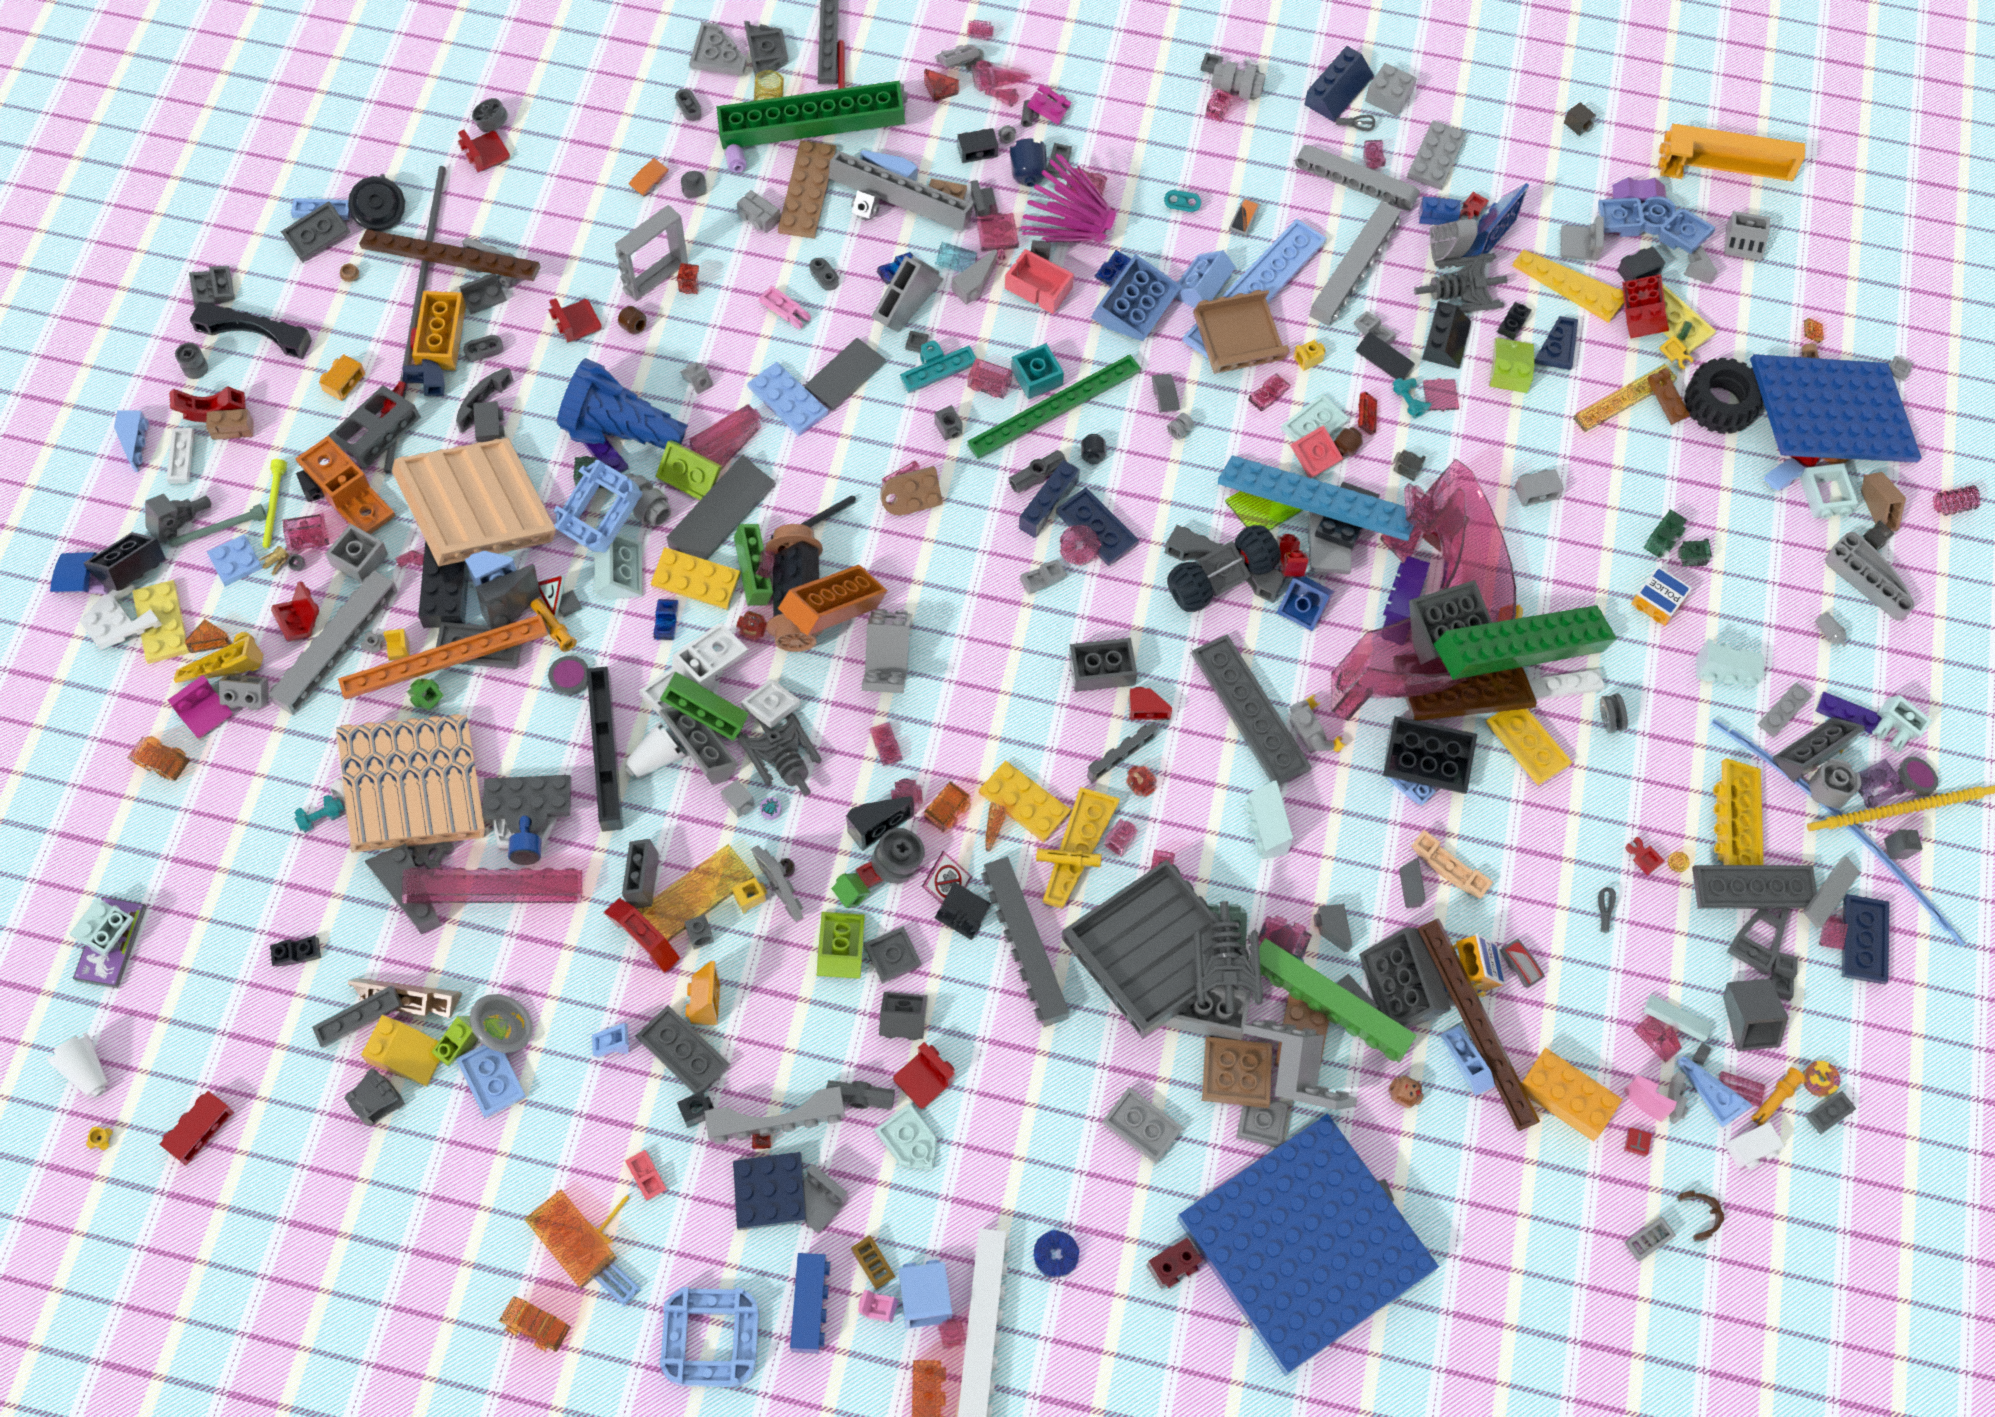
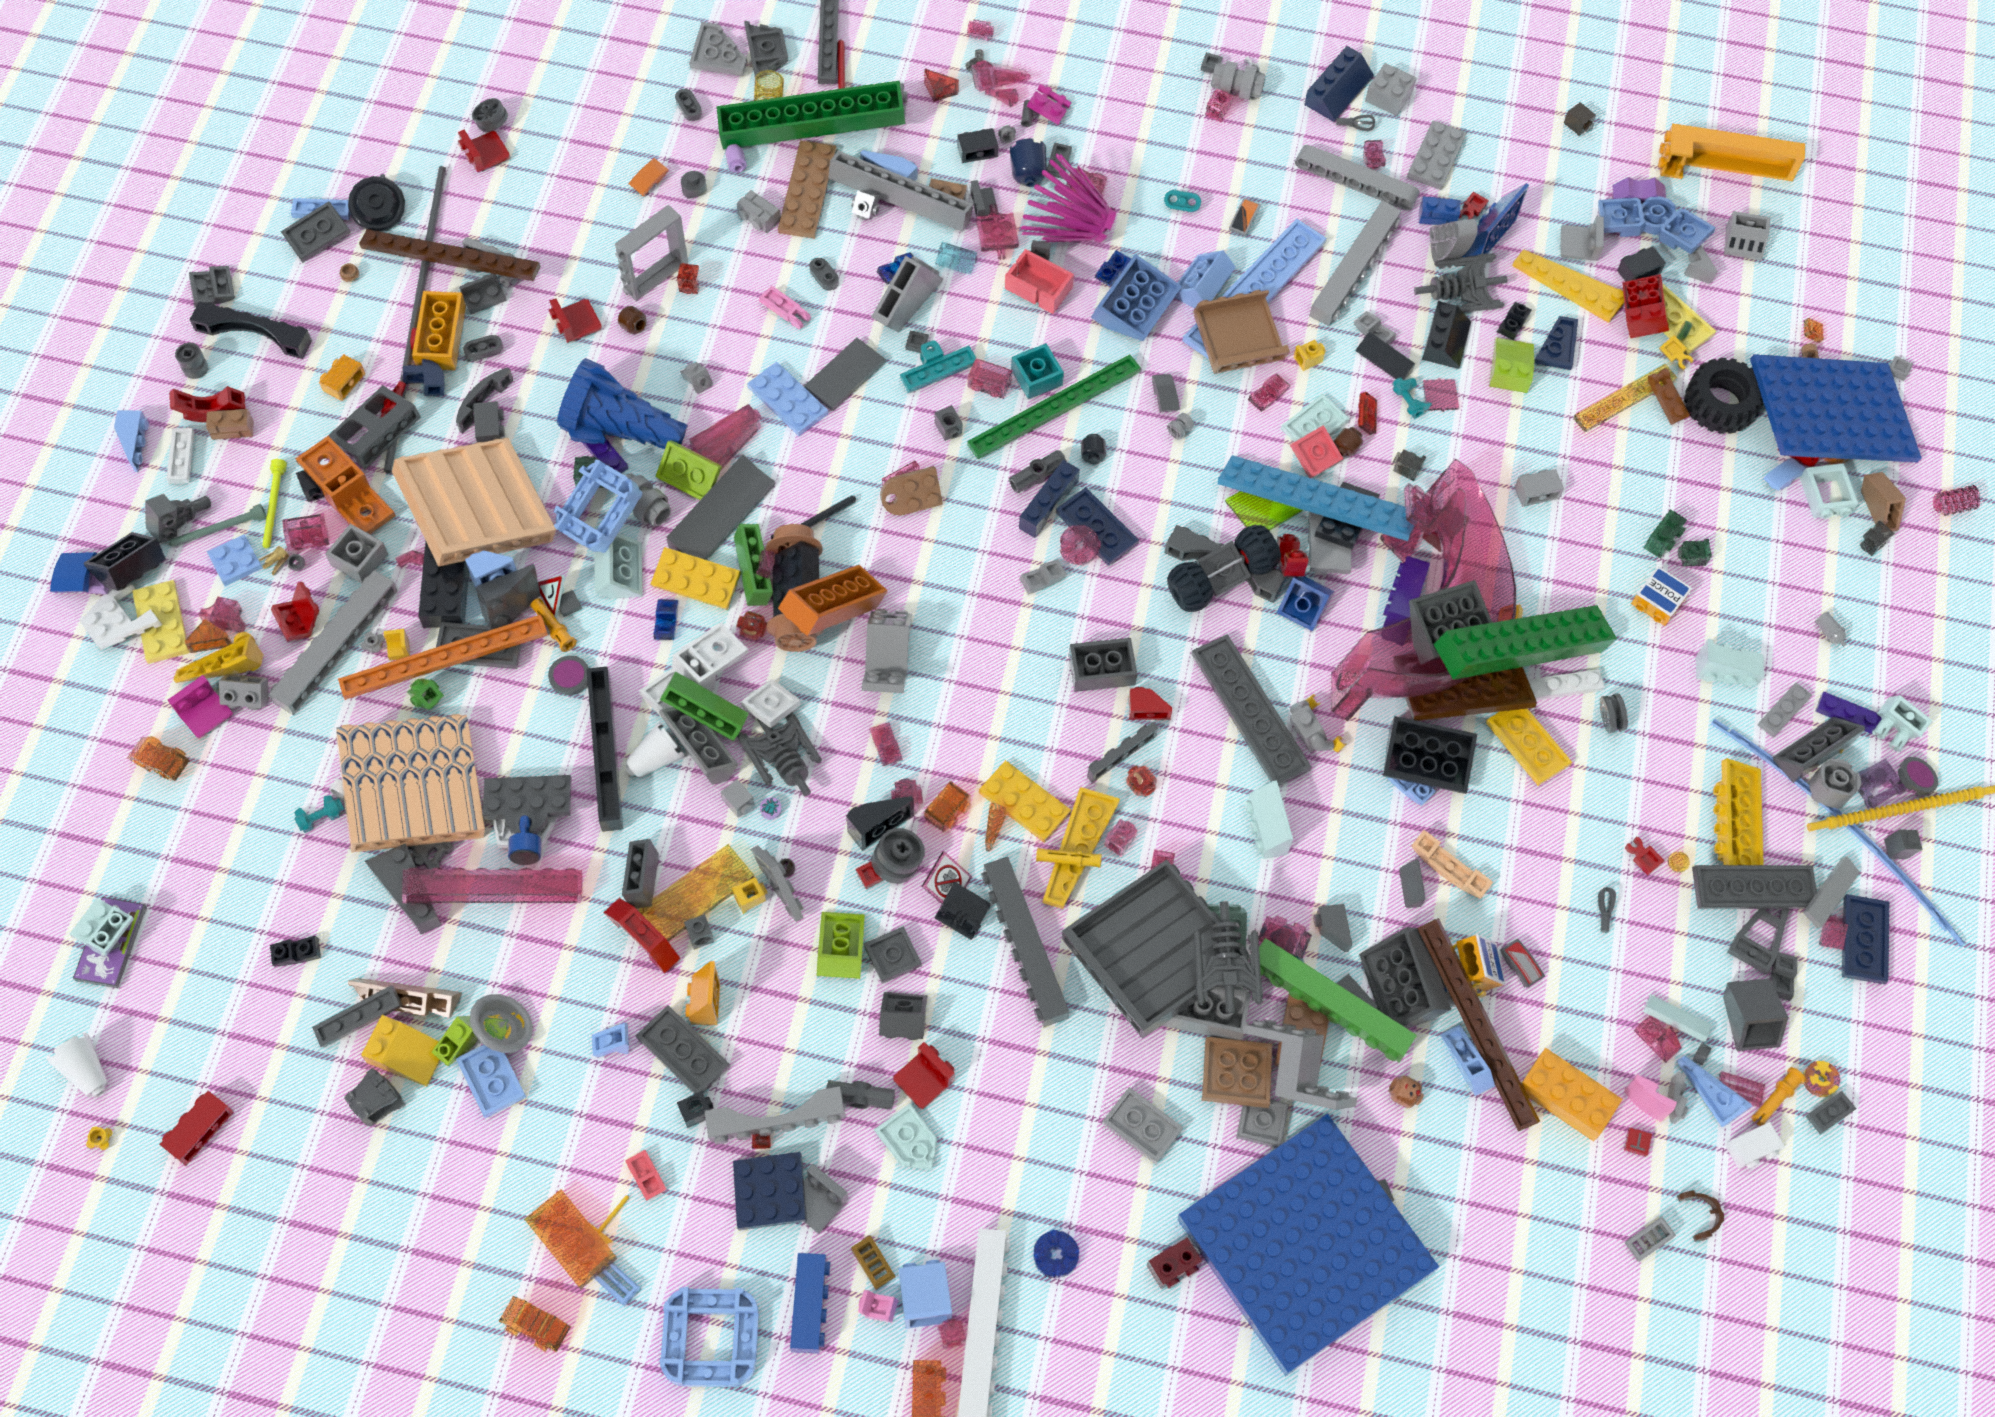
(224, 614): none -> clear pink brick
(850, 890): bright green brick -> none
(959, 54): light grey plate -> none
(971, 282): light grey slope -> none
(1863, 563): light grey beam -> none

